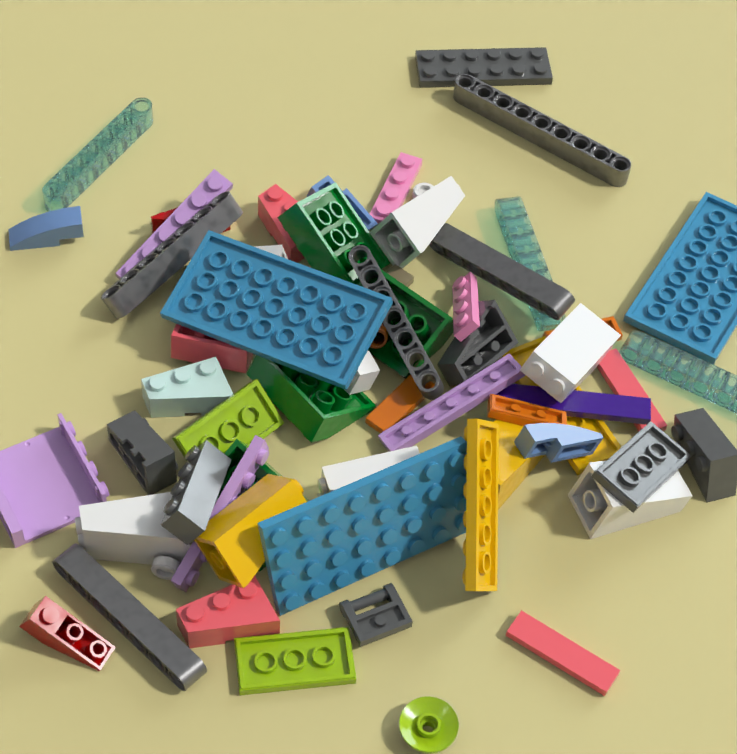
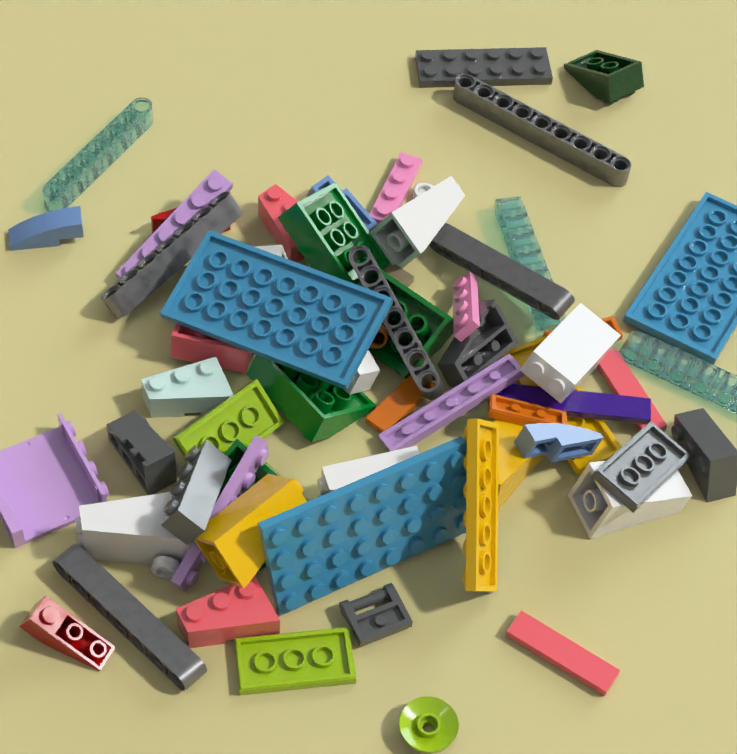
(607, 75): none -> dark green slope

